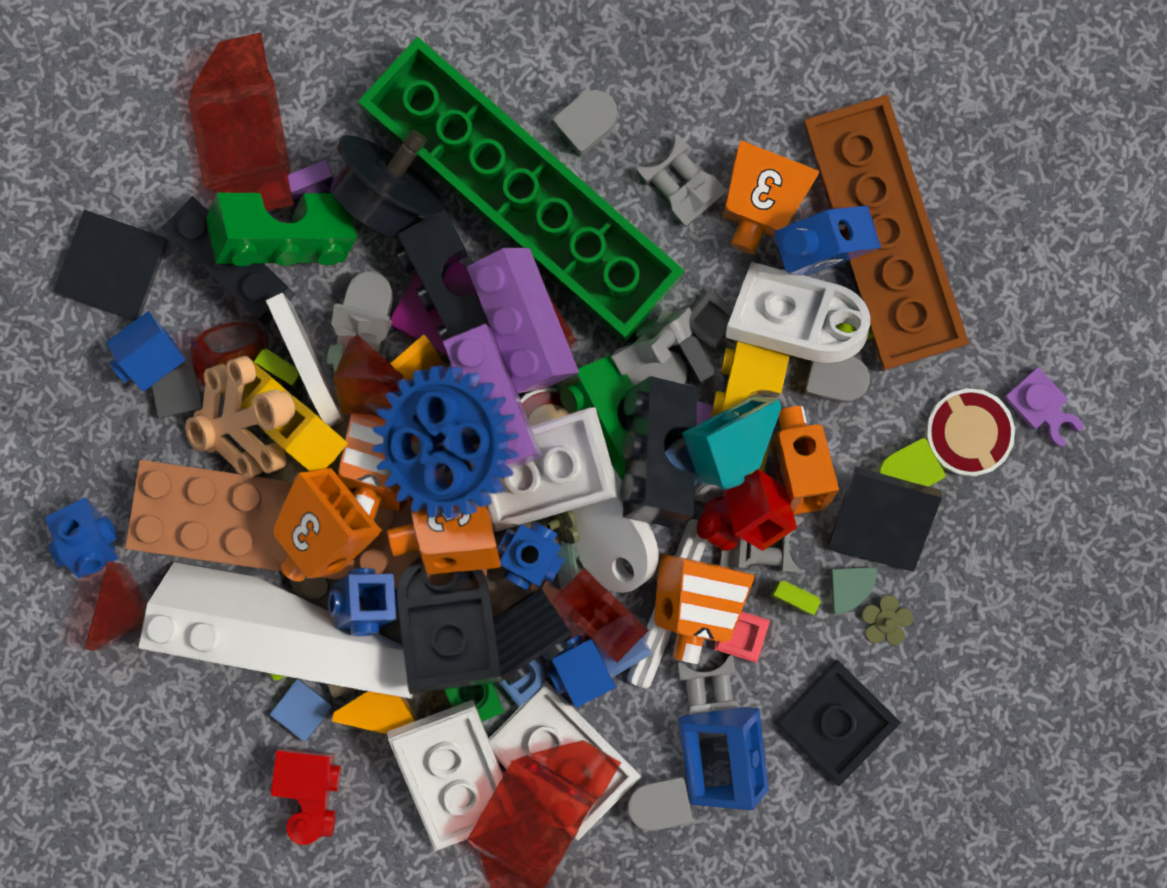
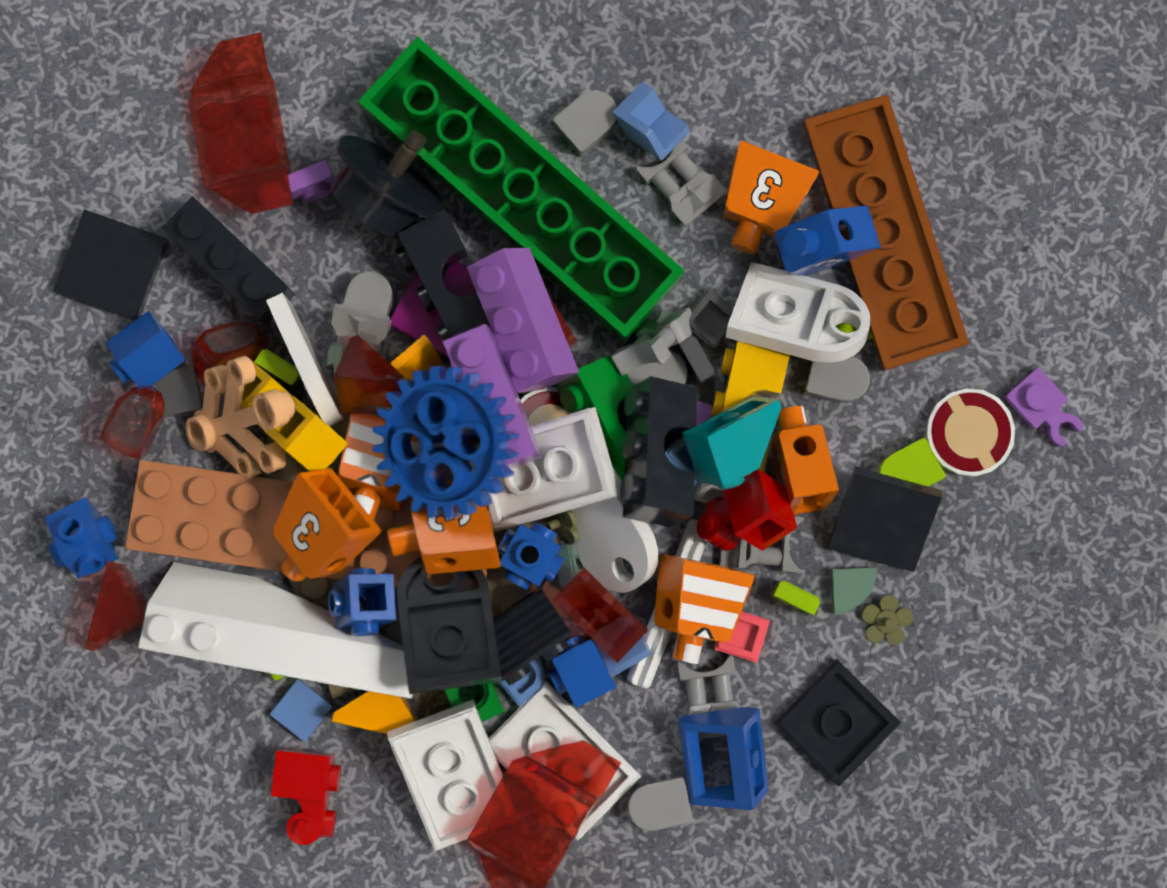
(134, 421): none -> rock
(247, 234): green arch -> none
(649, 123): none -> medium blue panel

